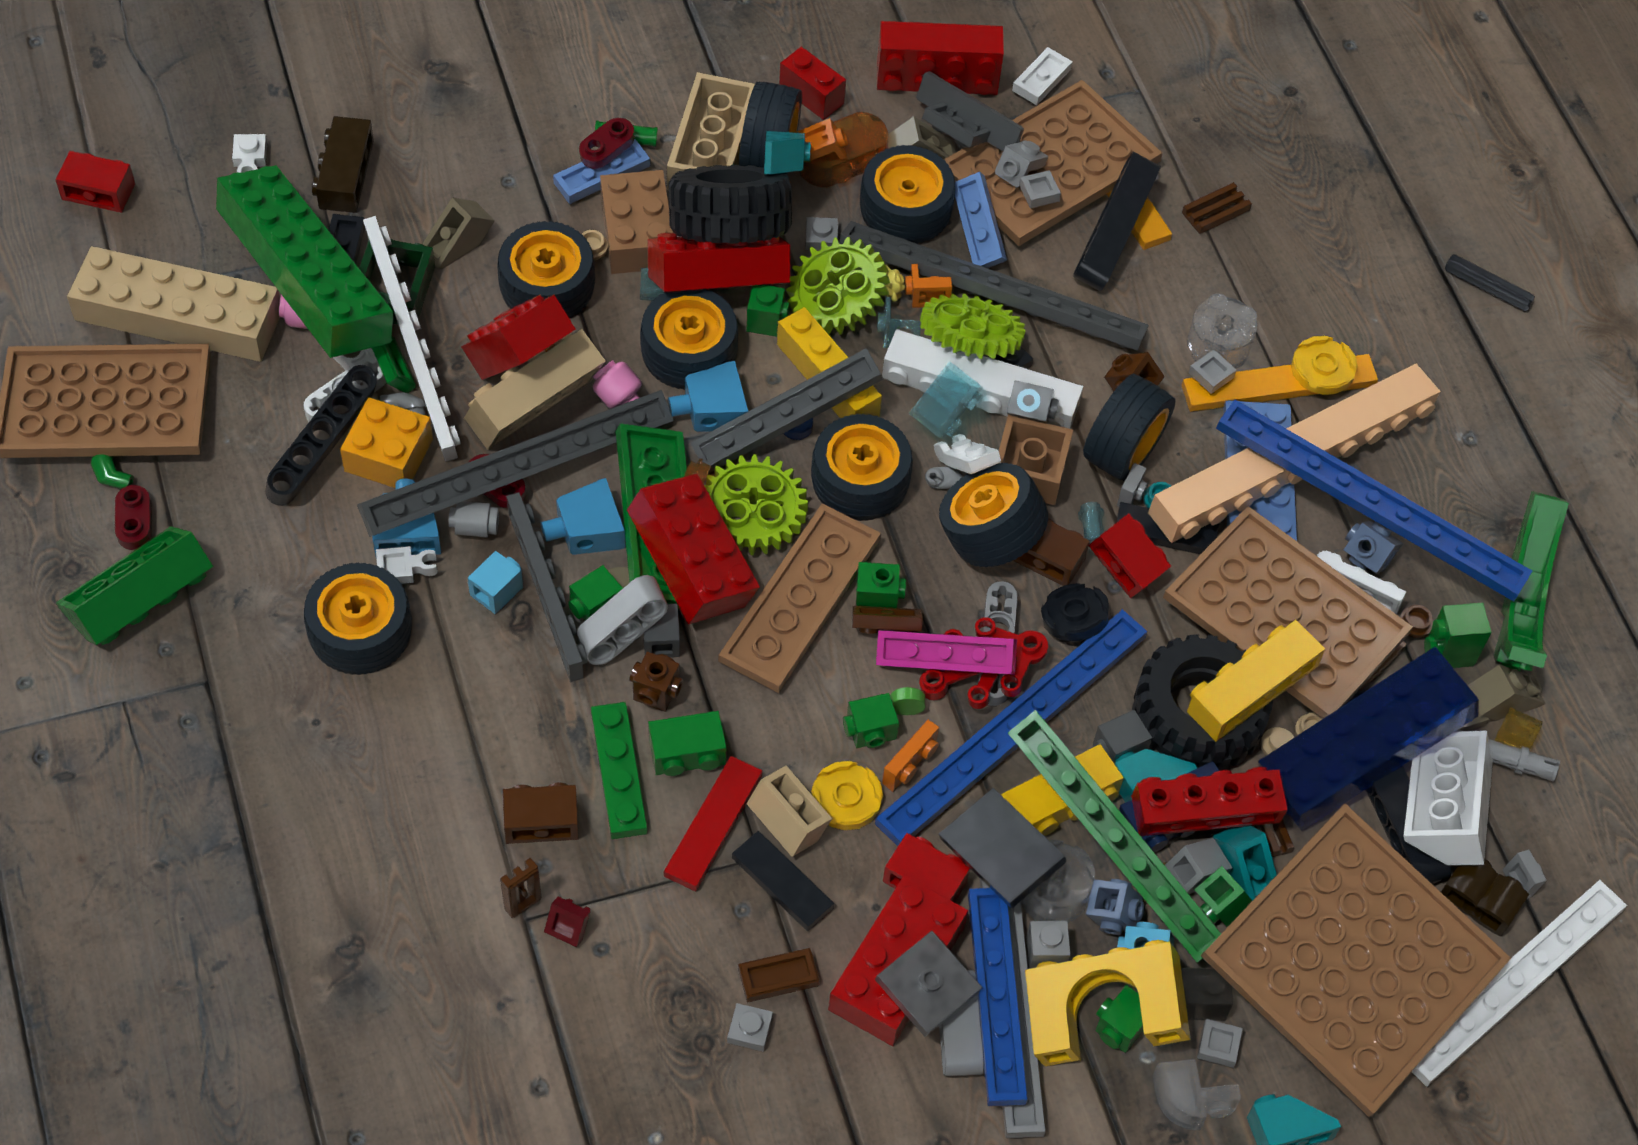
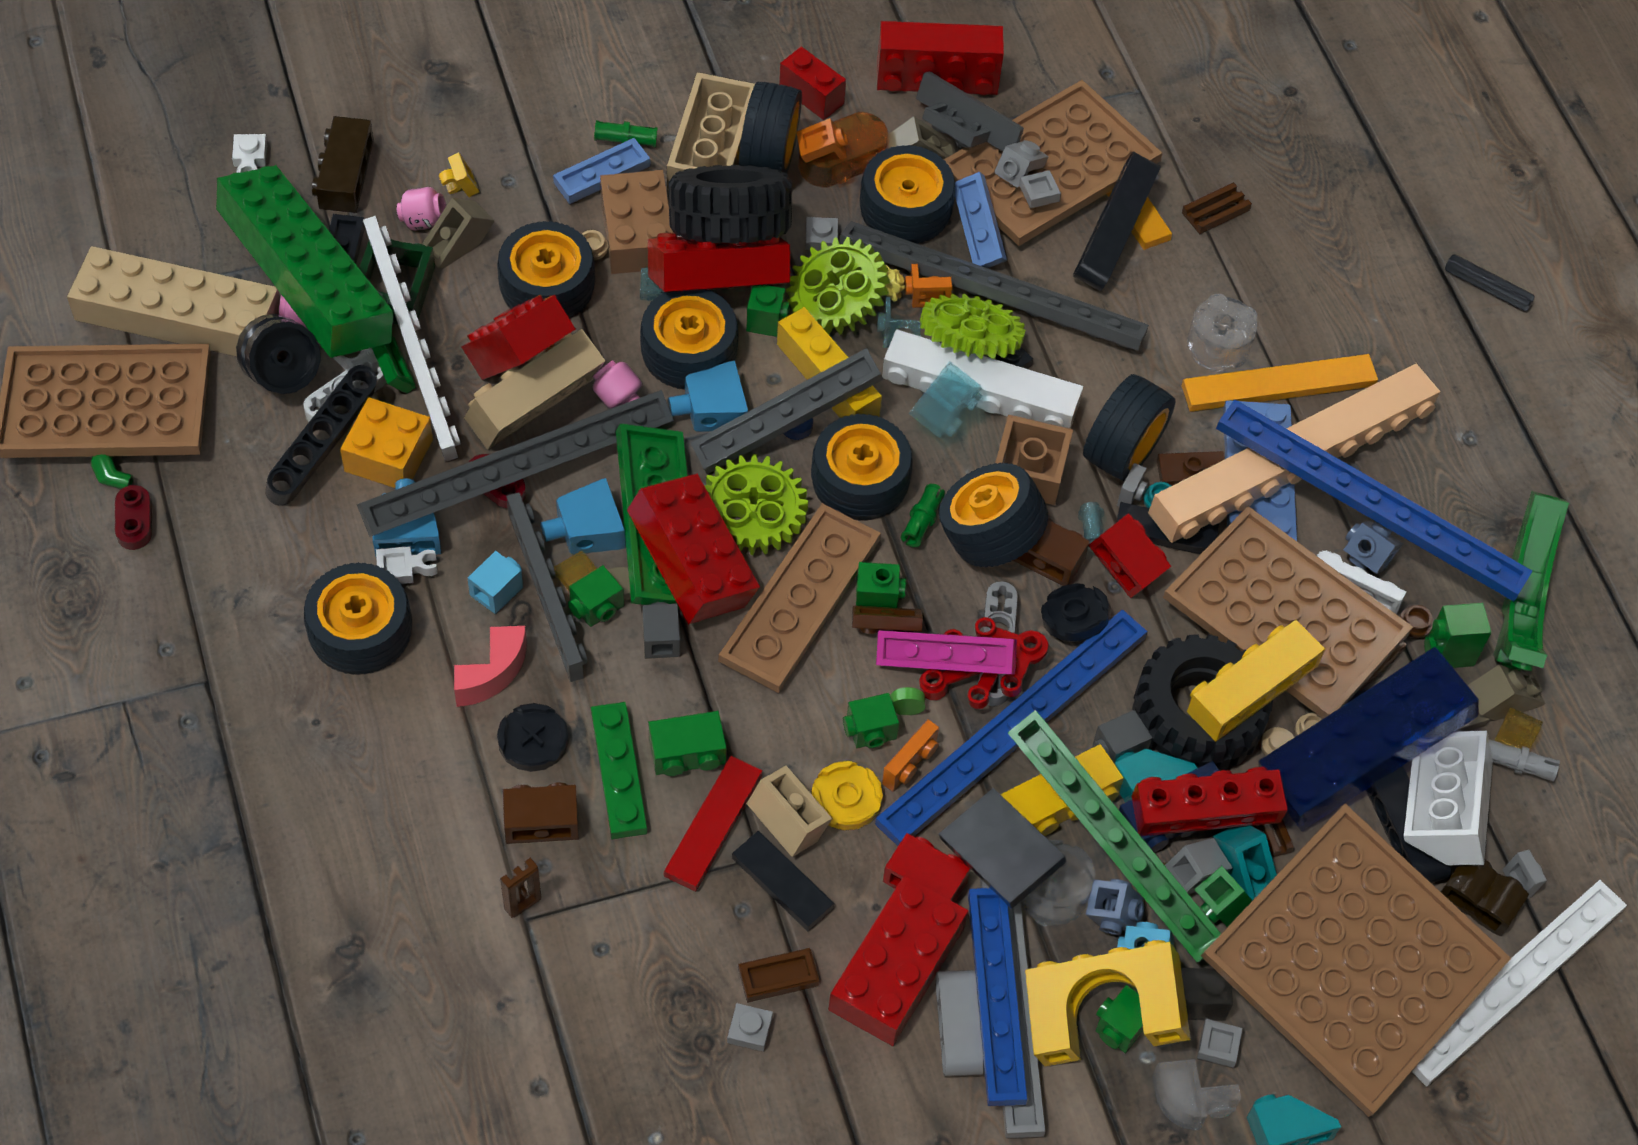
(95, 181): red brick -> none
(135, 585): green slope -> none
(280, 372): none -> black wheel
(405, 401): light grey arm -> none
(420, 208): none -> bright pink head
(459, 176): none -> yellow tile
(474, 519): light grey brick -> none
(482, 681): none -> coral brick
(532, 737): none -> black tile
(567, 921): dark red tile -> none
(573, 569): none -> clear yellow tile
(608, 141): dark red plate -> none
(622, 620): light grey beam -> none
(656, 680): reddish brown brick -> none
(699, 467): clear orange plate -> none
(785, 152): teal slope -> none
(923, 515): none -> green pin
(928, 983): flat silver plate -> none
(942, 477): light grey arm -> none
(966, 455): white hinge -> none
(1032, 402): brick -> none
(1042, 76): white plate -> none
(1047, 942): light grey brick -> none
(1139, 364): reddish brown brick -> none
(1180, 466): none -> reddish brown plate
(1212, 371): light grey plate -> none
(1324, 365): yellow tile -> none

